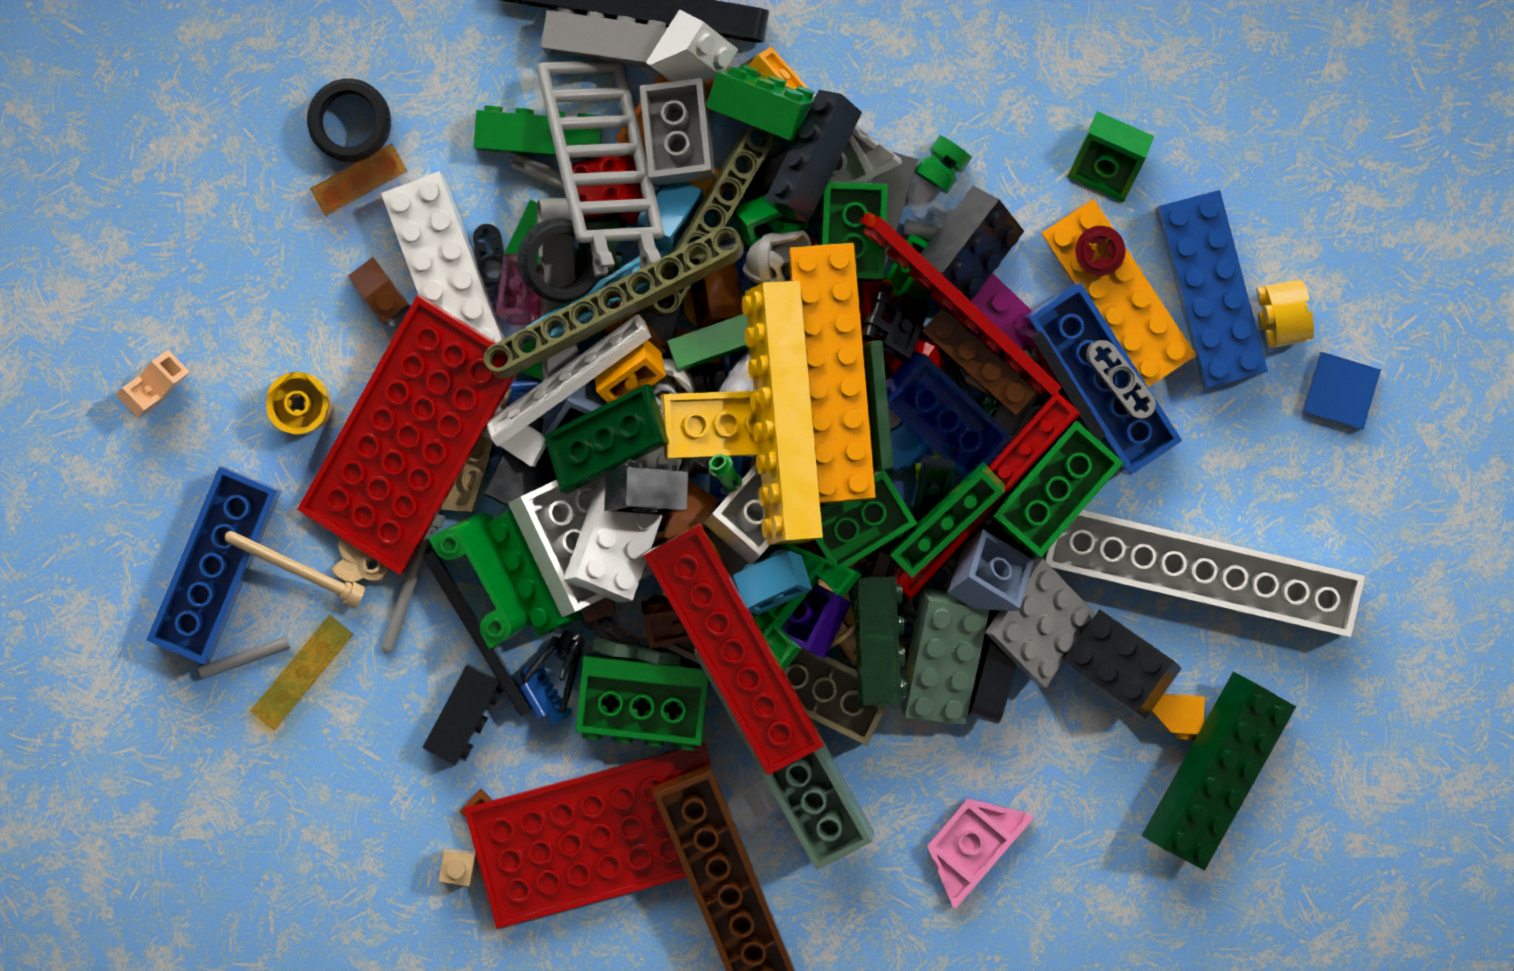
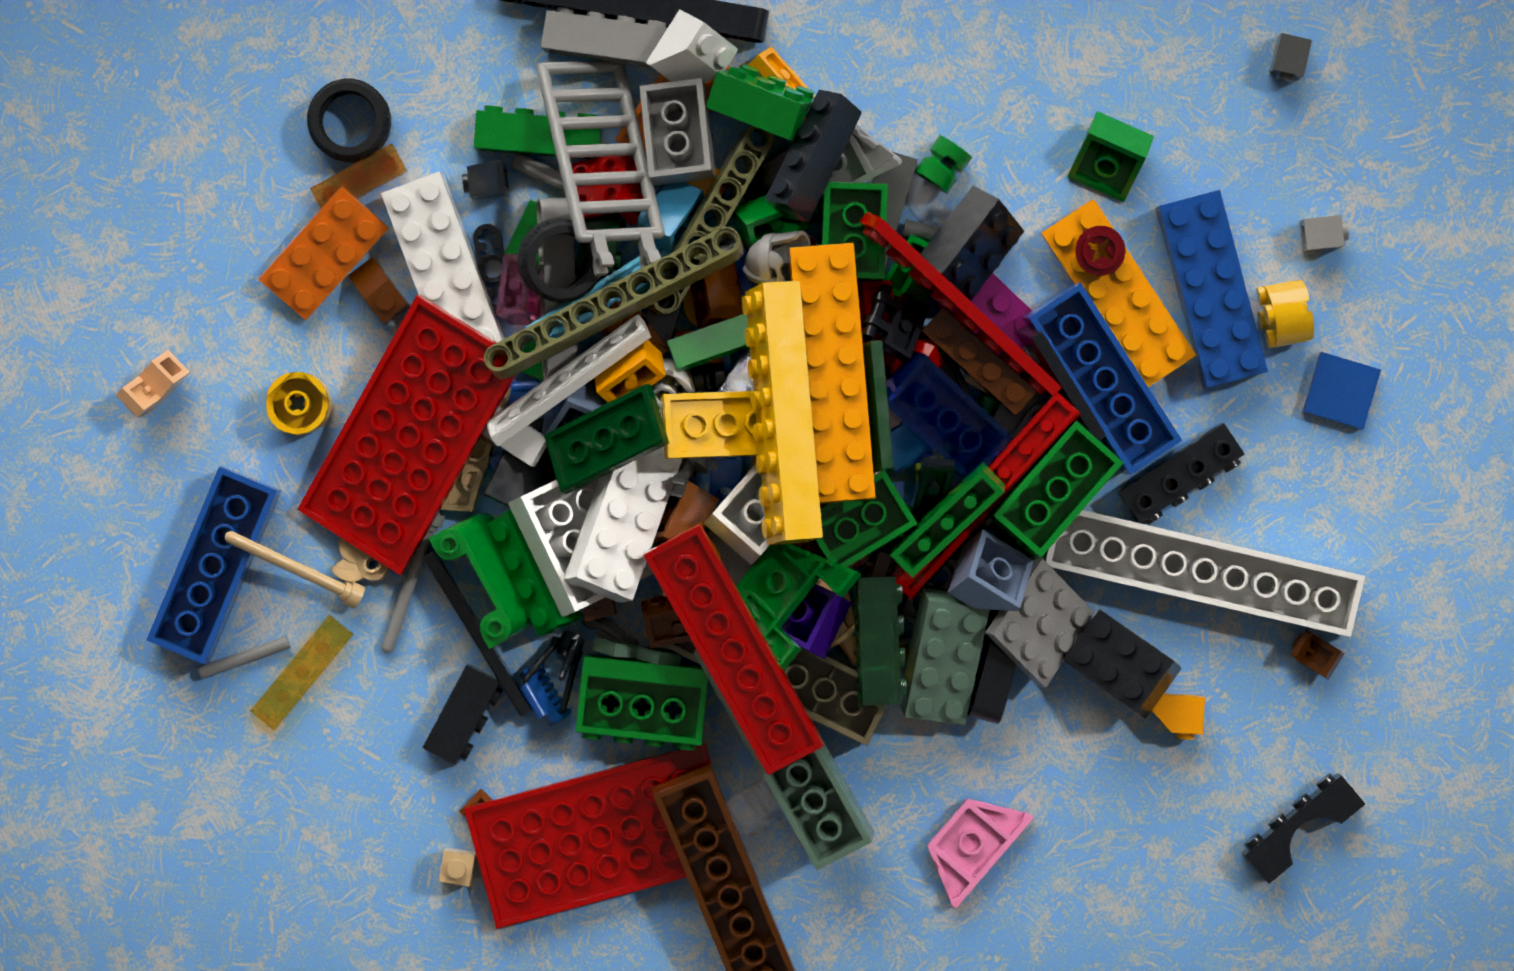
(323, 253): none -> orange plate
(486, 180): none -> black slope
(646, 490): black brick -> none
(722, 468): green pin -> none
(772, 581): dark azure brick -> none
(1128, 402): light grey beam -> none
(1181, 473): none -> black brick
(1218, 771): dark green brick -> none
(1271, 851): none -> black arch
(1290, 57): none -> dark grey brick
(1316, 654): none -> reddish brown bracket
(1323, 233): none -> light grey brick

